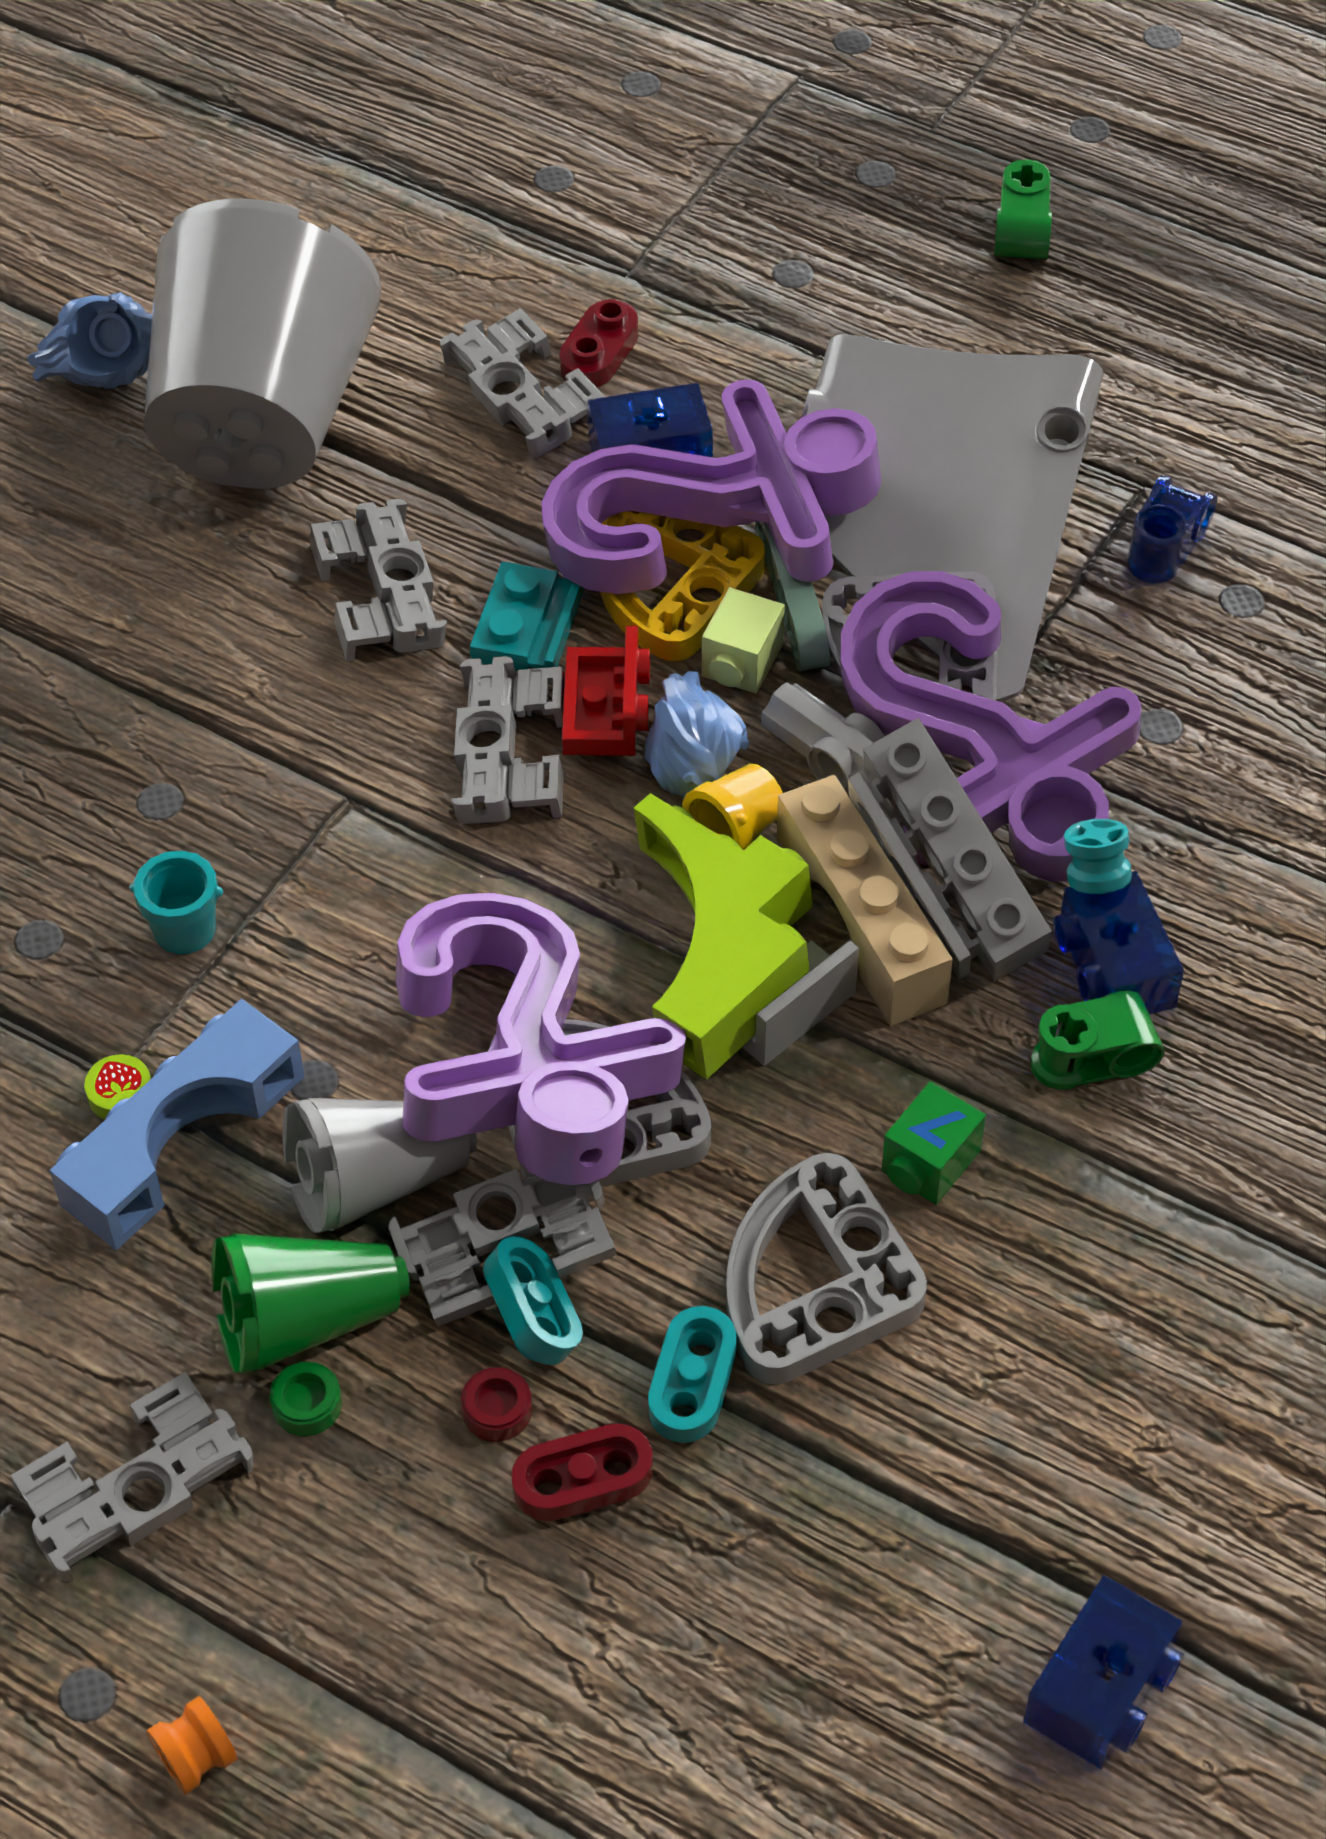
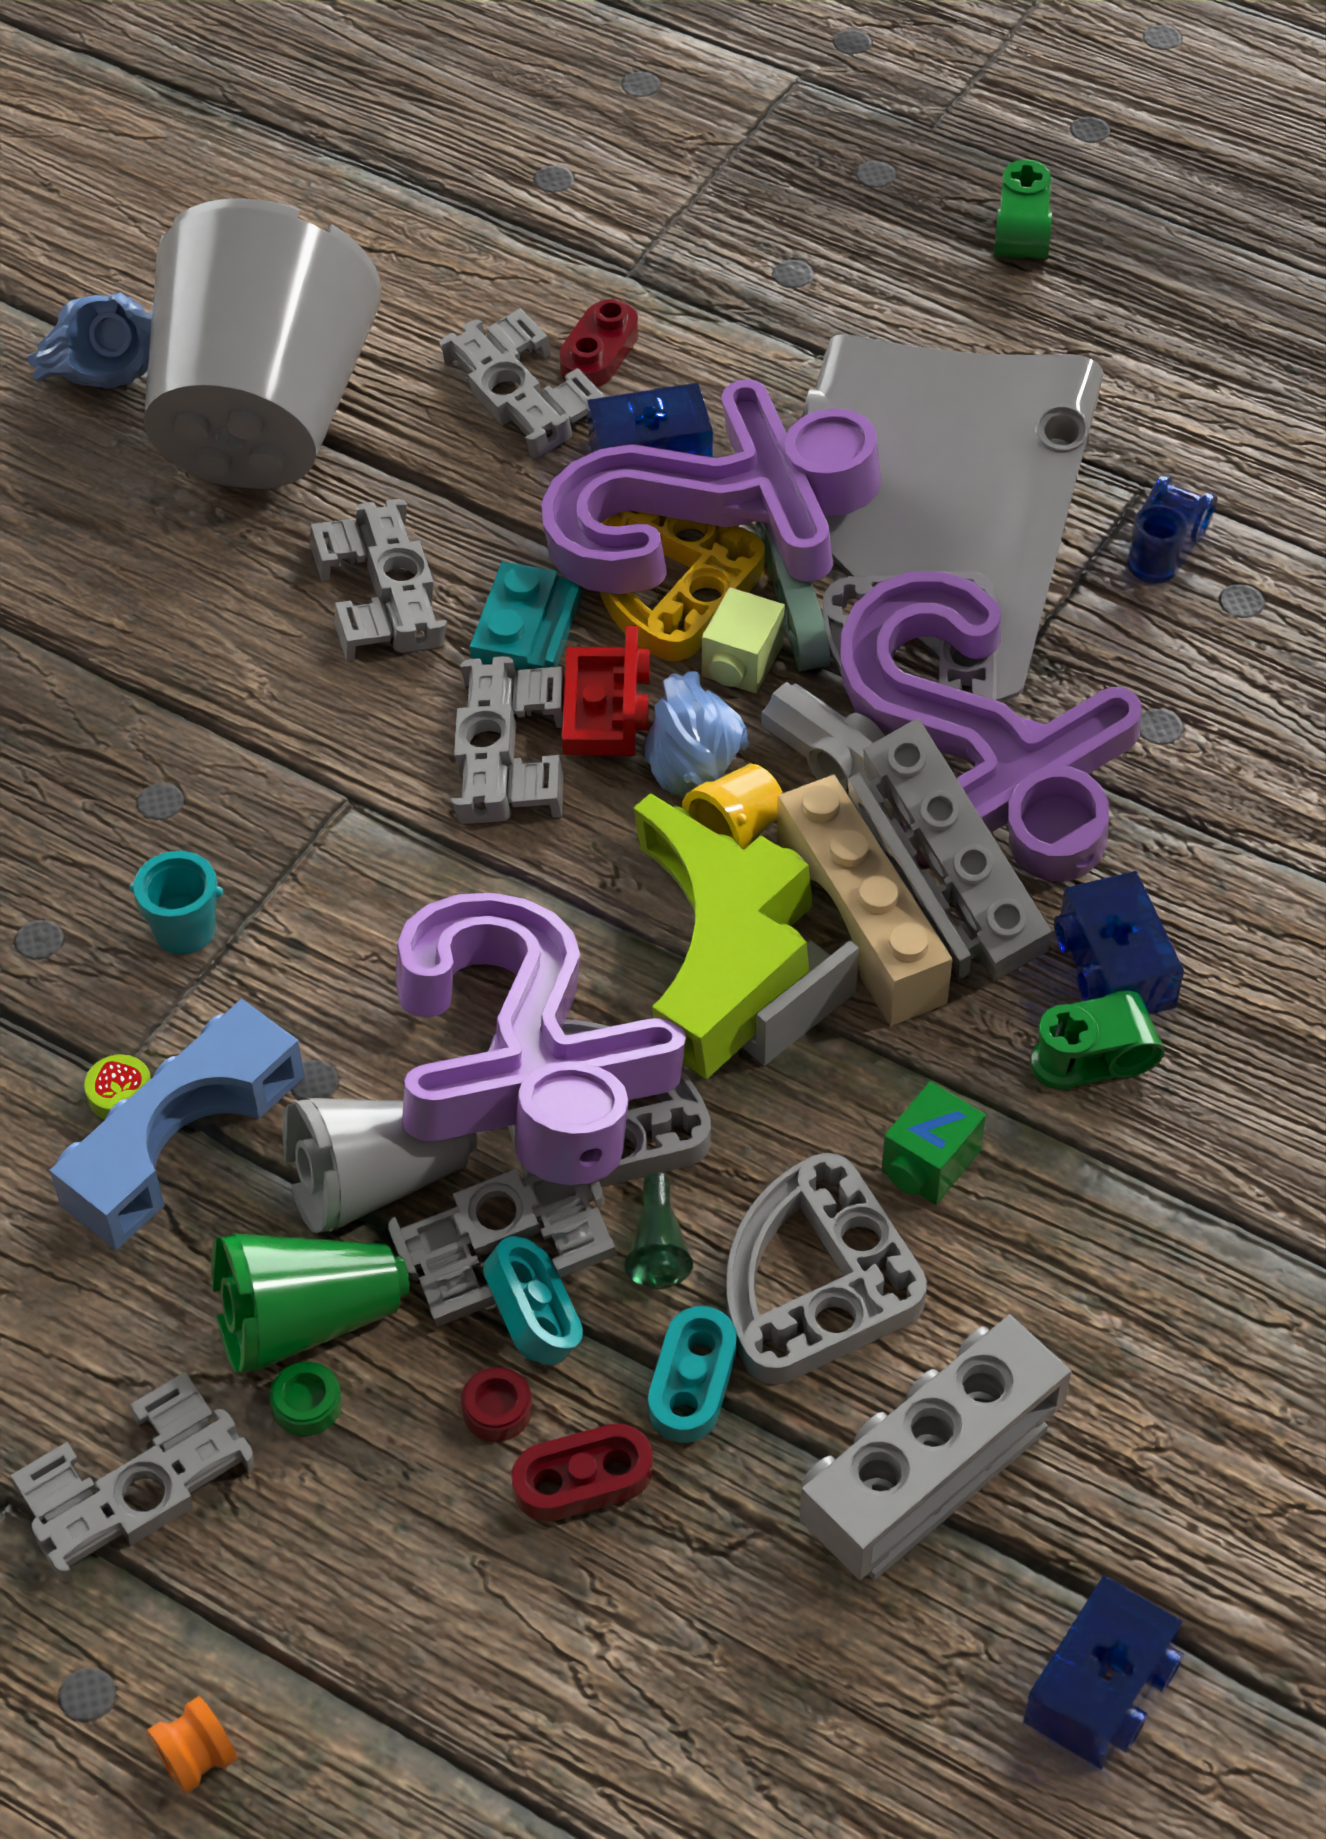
(658, 1249): none -> clear green cone
(934, 1448): none -> light grey brick
(1098, 856): teal wheel -> none

